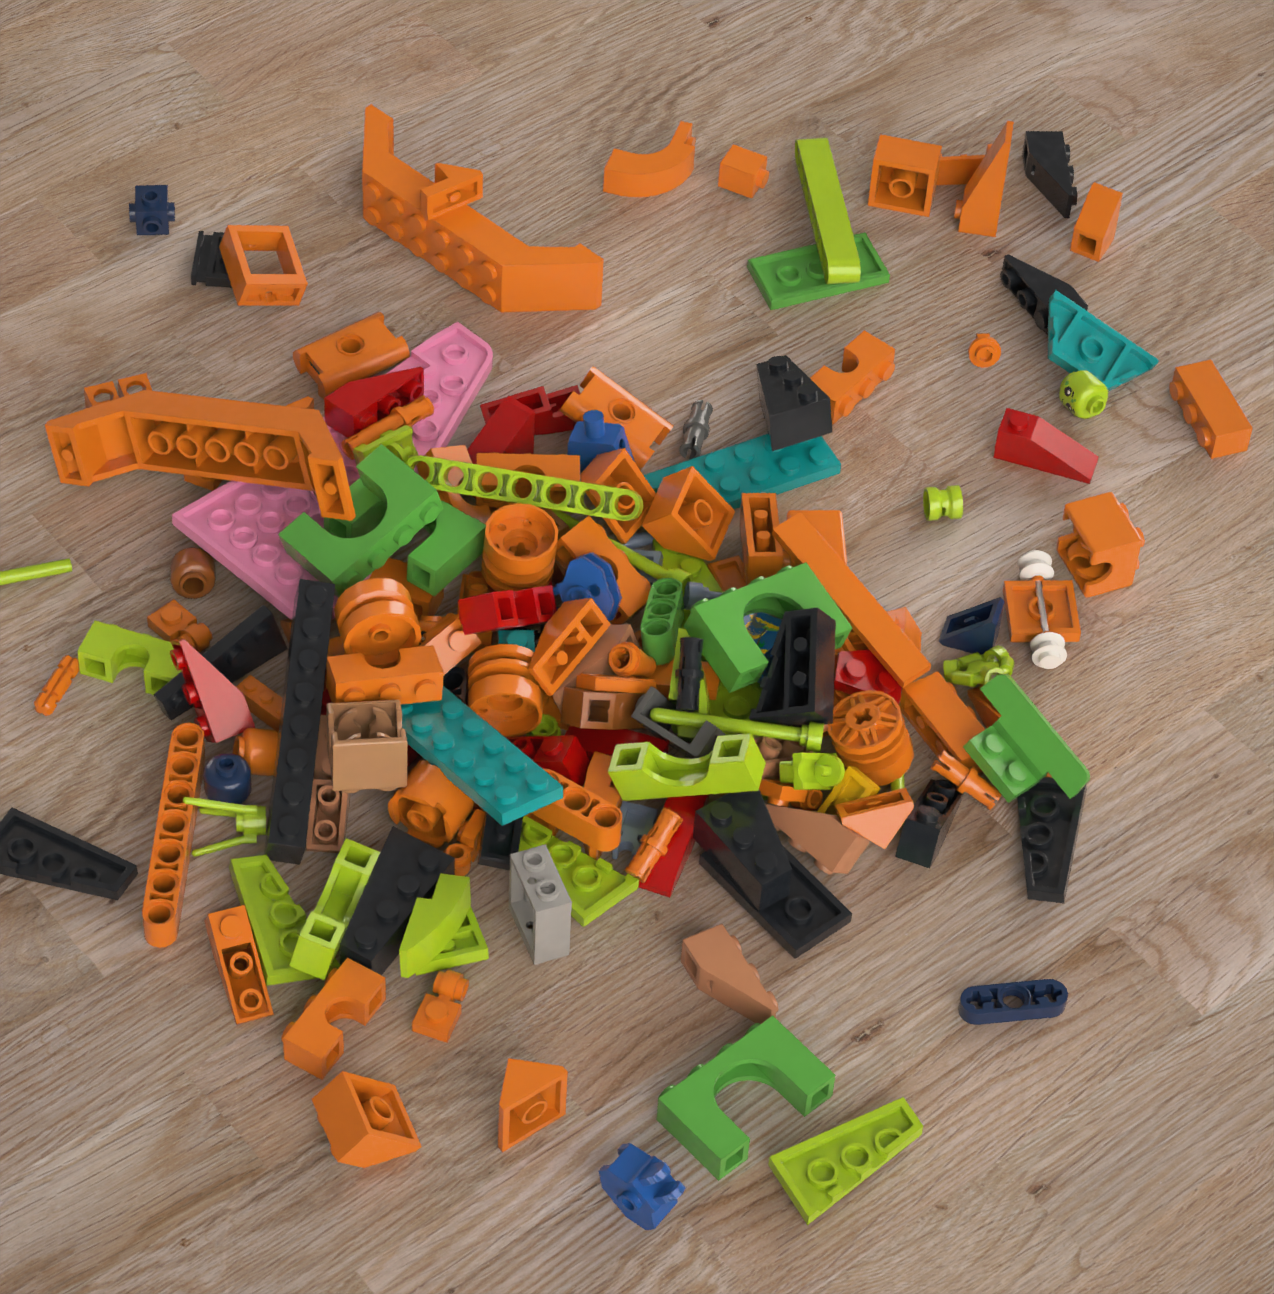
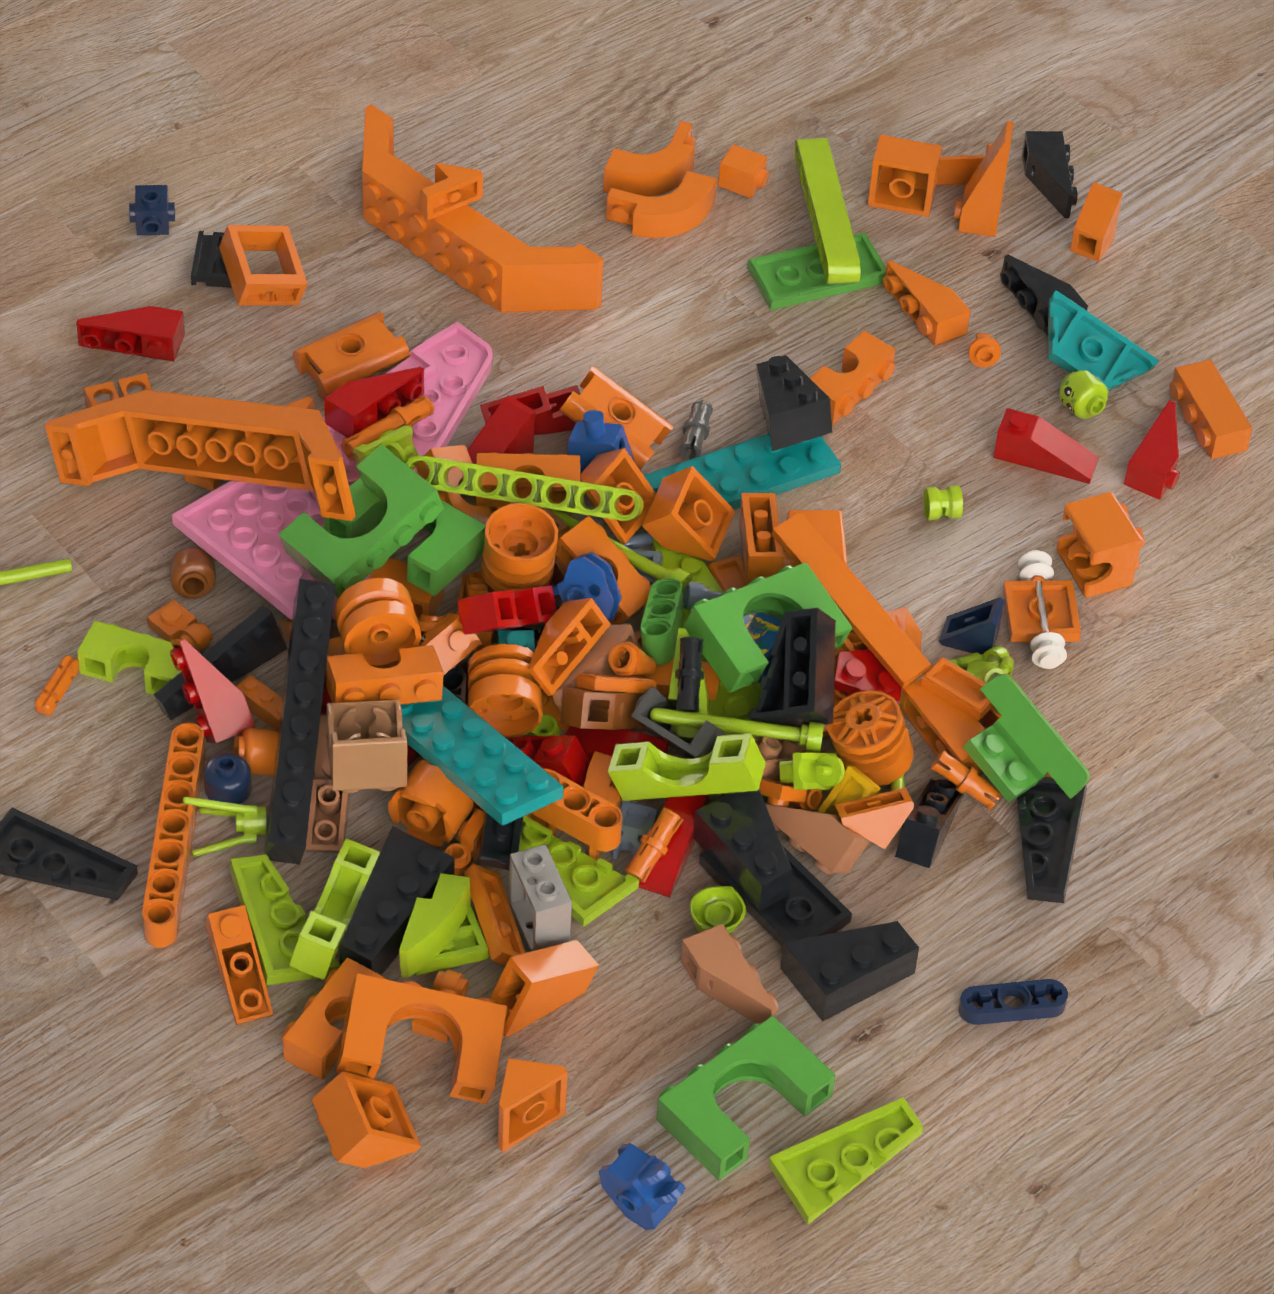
(138, 332): none -> red slope
(470, 1023): none -> orange arch
(494, 914): none -> orange plate
(542, 982): none -> orange slope
(664, 214): none -> orange arch
(717, 906): none -> lime hat
(848, 965): none -> black wedge
(931, 305): none -> orange slope
(957, 688): none -> orange tile
(1155, 460): none -> red slope

